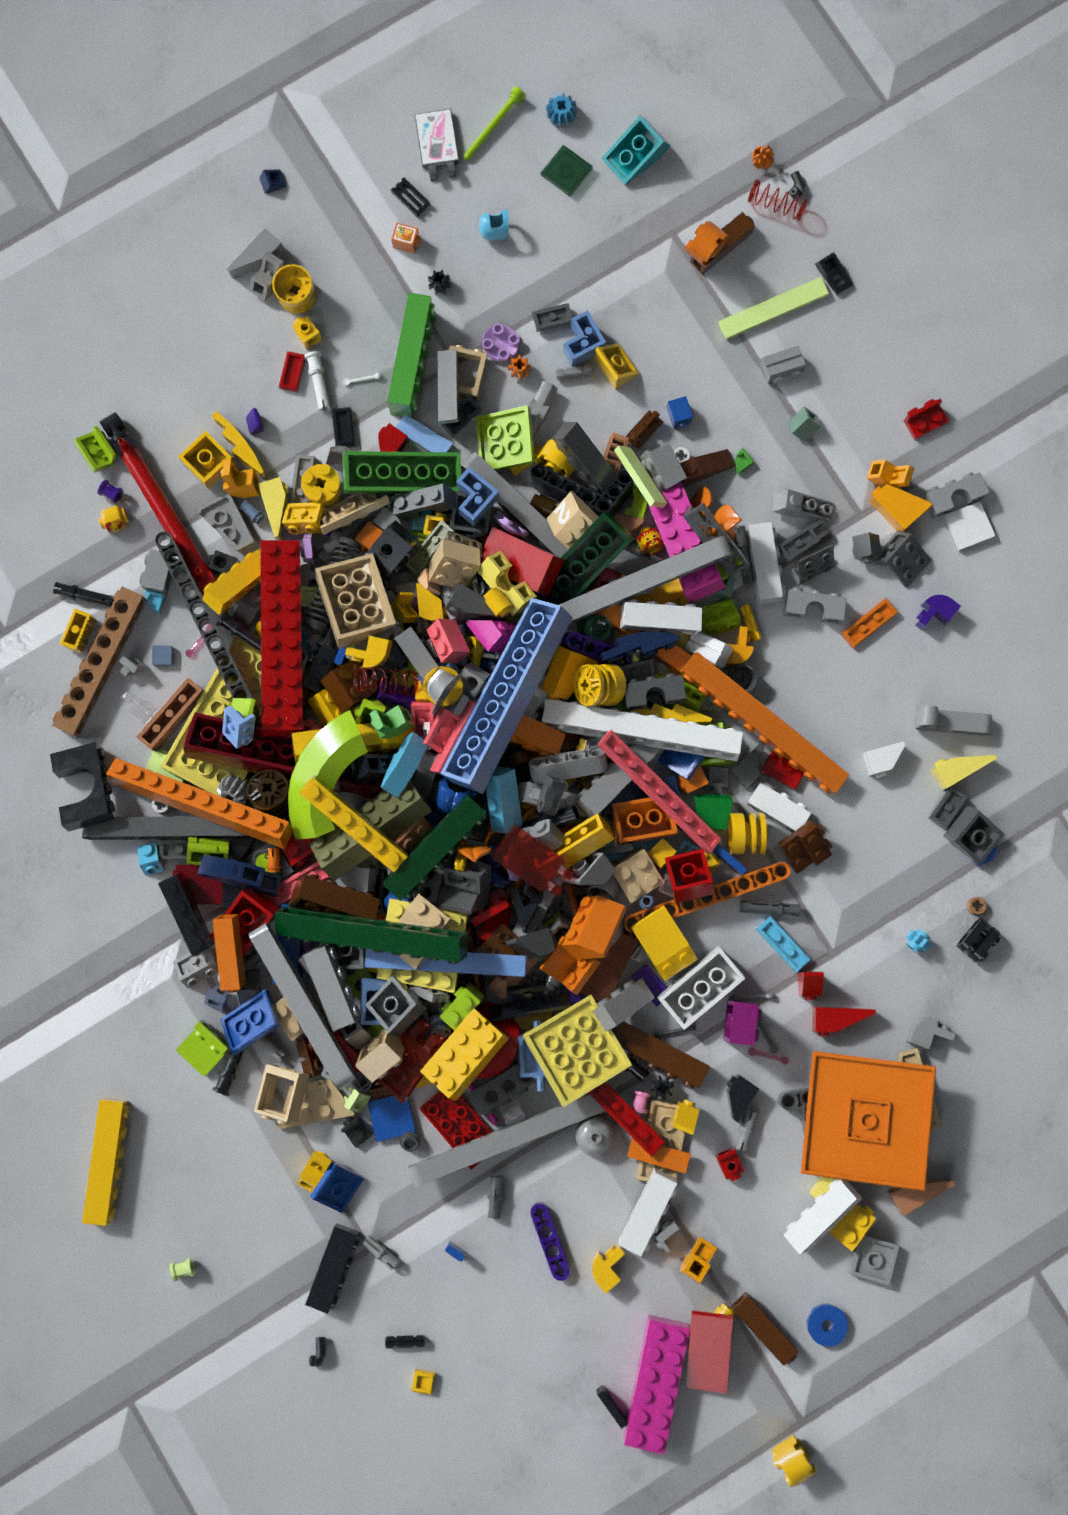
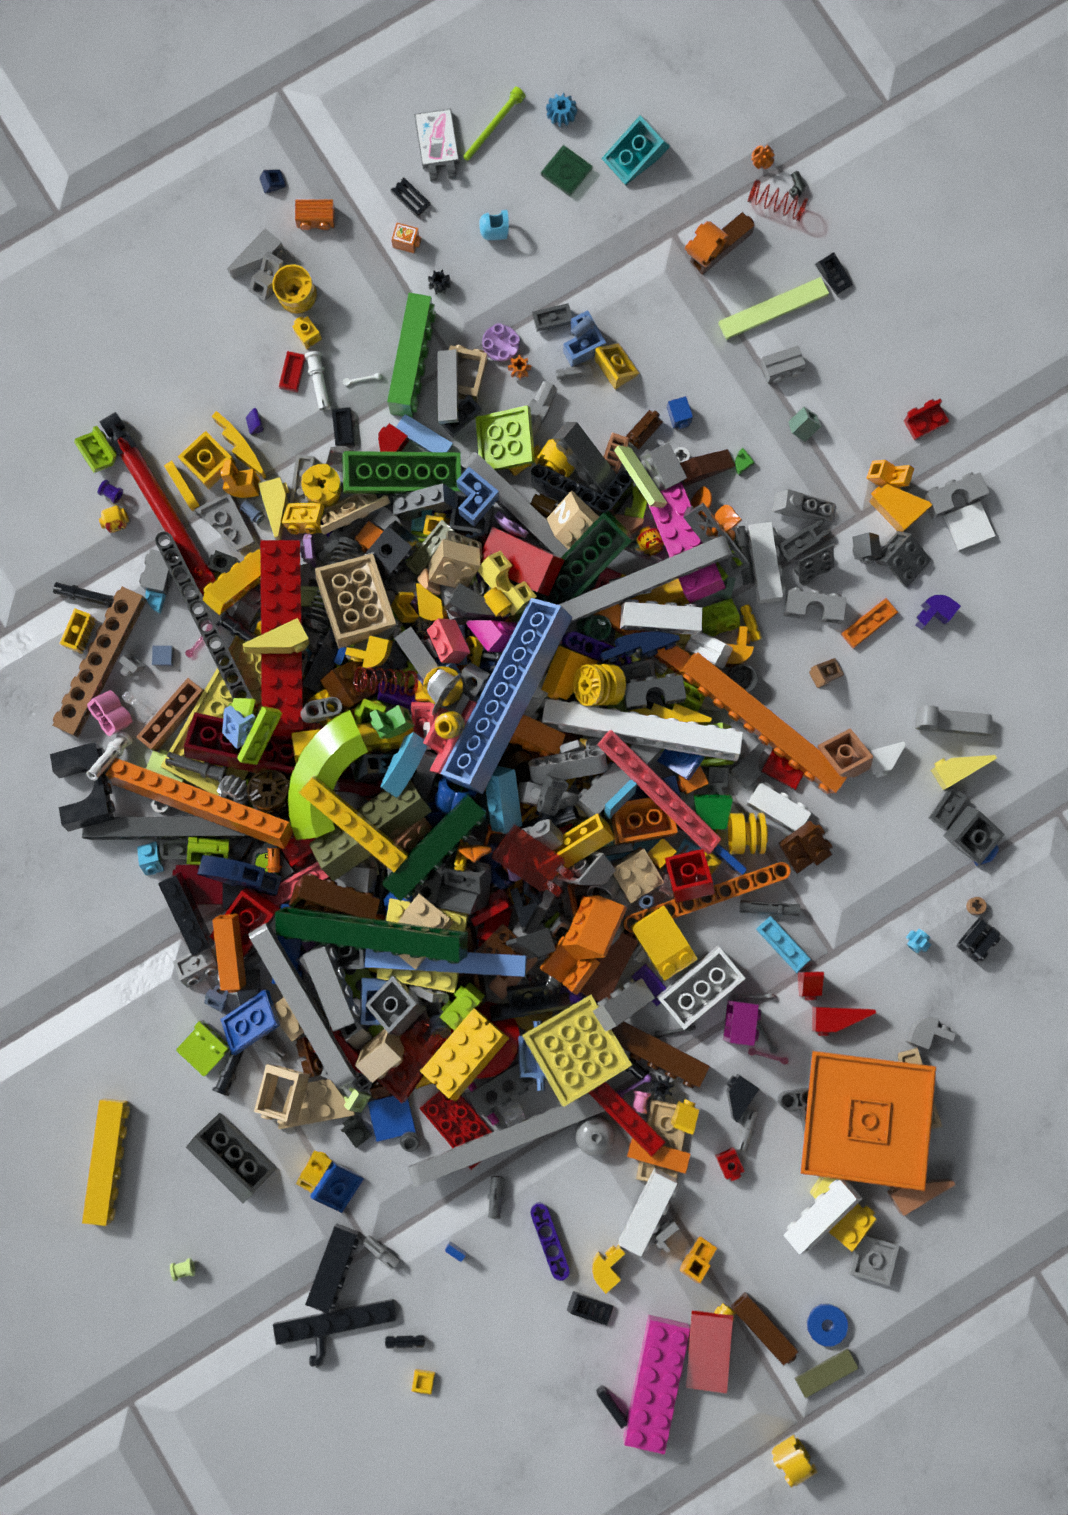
(109, 712): none -> bright pink brick
(113, 751): none -> white pin
(181, 485): none -> yellow beam
(205, 769): none -> dark grey pin
(231, 1157): none -> dark grey slope
(259, 735): none -> lime plate
(282, 639): none -> light yellow slope
(314, 213): none -> orange brick
(321, 710): none -> light grey beam
(334, 1321): none -> black plate
(449, 725): none -> yellow head
(572, 746): none -> light grey tile
(573, 1304): none -> black slope
(582, 327): none -> sand blue pin
(620, 798): none -> medium azure tile
(647, 1078): none -> medium lavender hinge
(825, 672): none -> medium nougat slope
(826, 1373): none -> olive tile
(847, 754): none -> nougat slope

